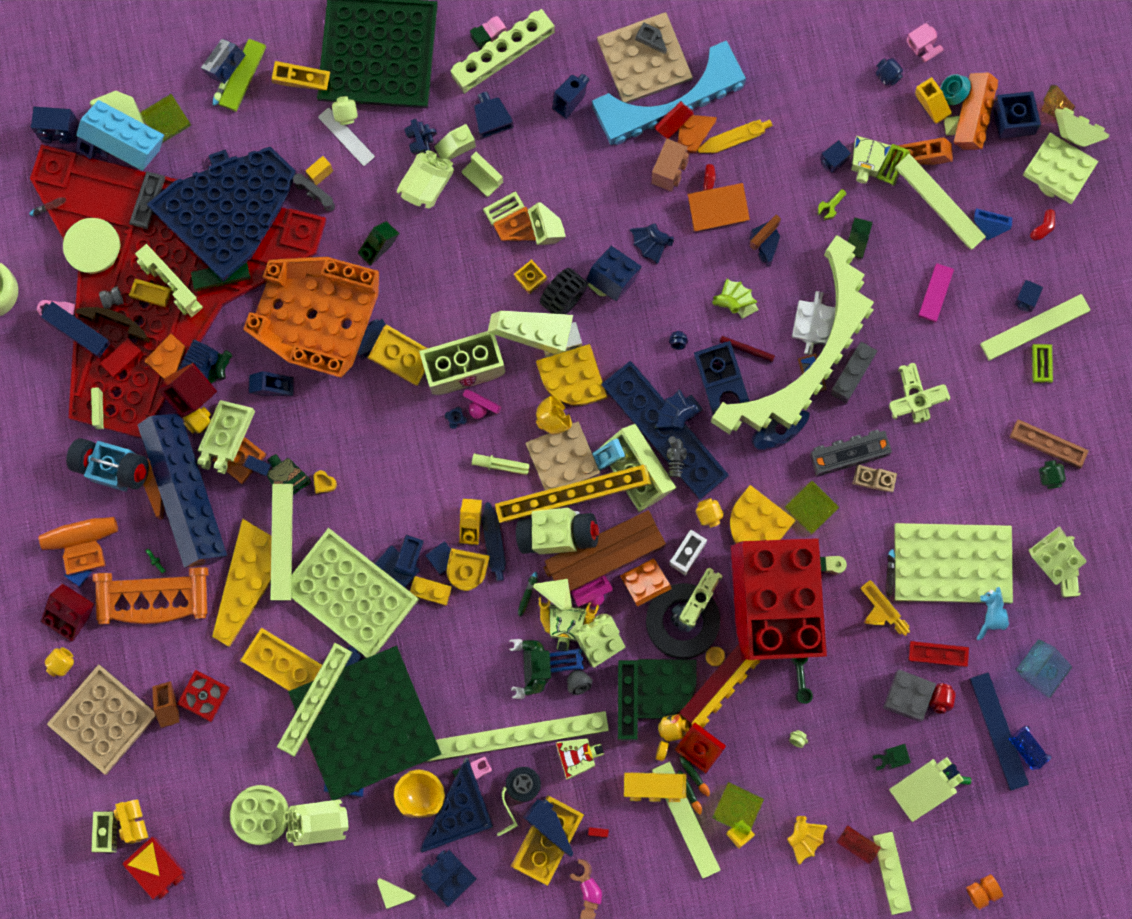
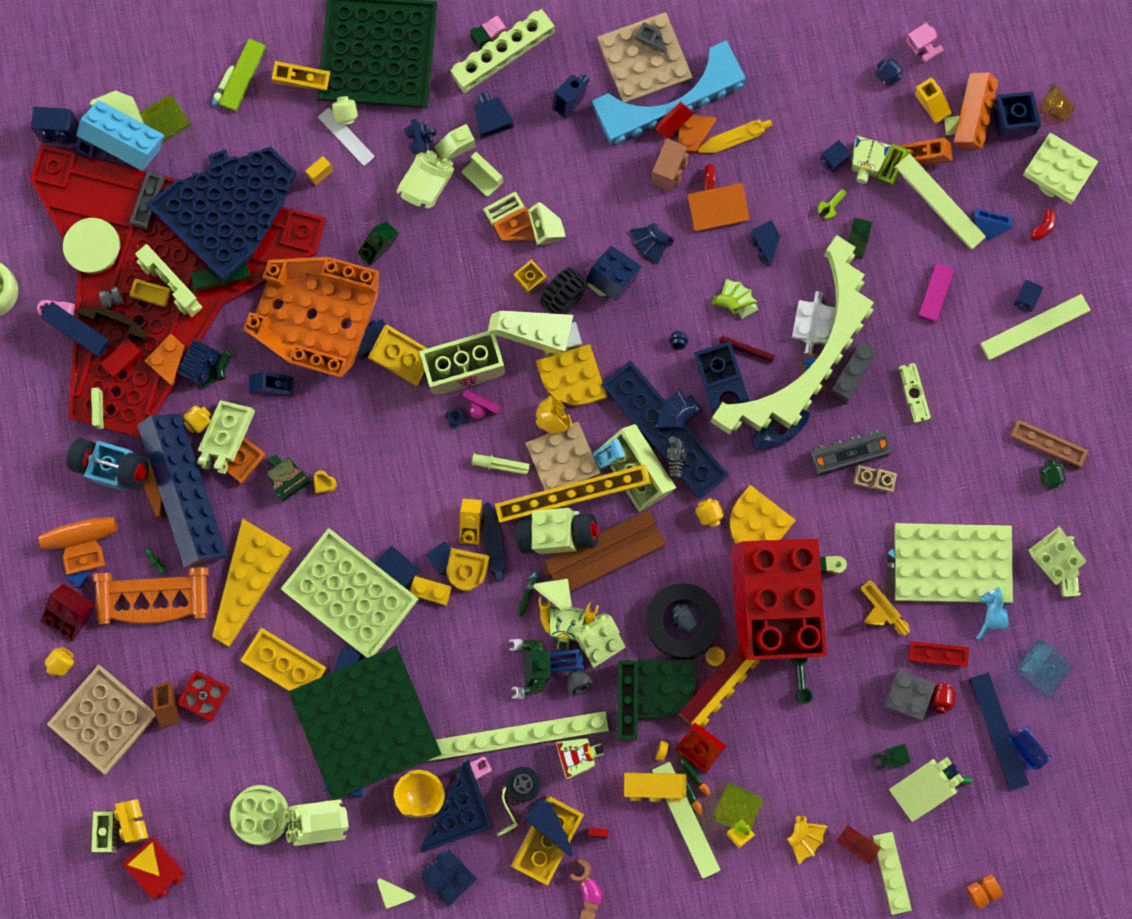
(50, 205): clear smoke piece -> none
(187, 390): dark red slope -> none
(223, 61): dark blue brick -> none
(256, 465): dark blue piece -> none
(281, 541): yellowish green tile -> none
(314, 192): dark grey plate -> none
(314, 699): yellowish green tile -> none
(408, 555): dark blue tile -> none
(592, 592): dark pink tile -> none
(645, 582): orange plate -> none
(673, 727): yellow head -> none
(688, 552): white brick -> none
(694, 608): yellowish green piece -> none
(765, 232): dark orange tile -> none
(798, 739): yellowish green plate -> none
(811, 507): clear neon green tile -> none
(931, 397): yellowish green piece -> none
(955, 88): teal hat -> none
(1042, 379): lime tile -> none
(1078, 129): yellowish green slope -> none

